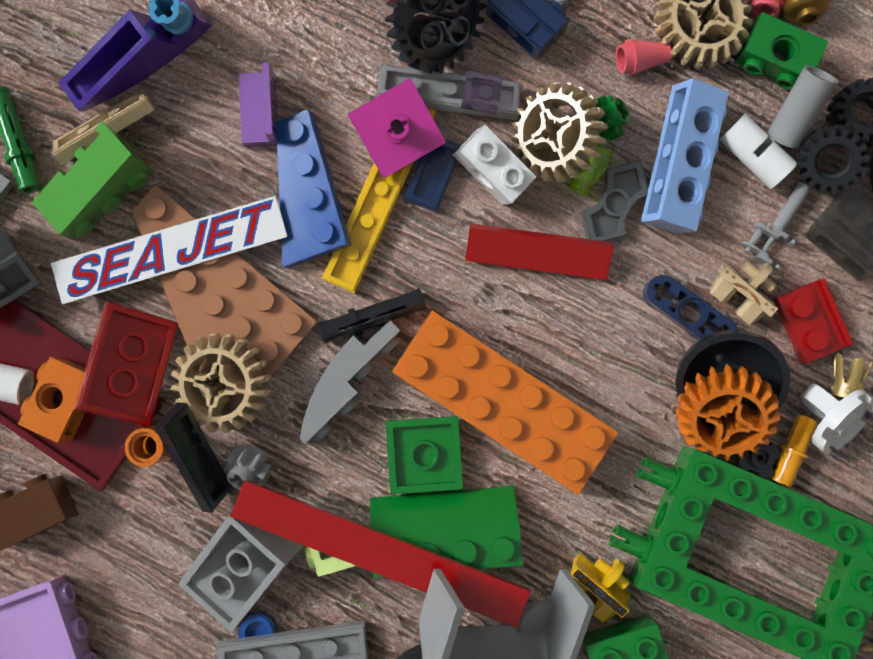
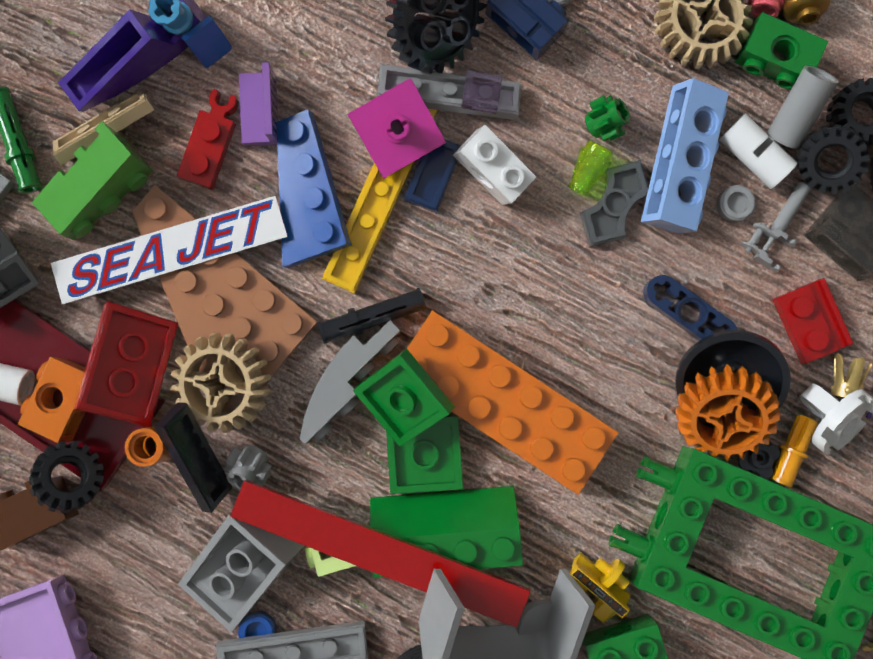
(66, 454): none -> black tyre
(207, 42): none -> blue slope
(208, 143): none -> red plate
(404, 398): none -> green plate
(539, 251): red tile -> none
(544, 112): tan gear -> none
(640, 55): coral cone -> none
(736, 203): none -> light grey tile
(757, 303): tan hips -> none

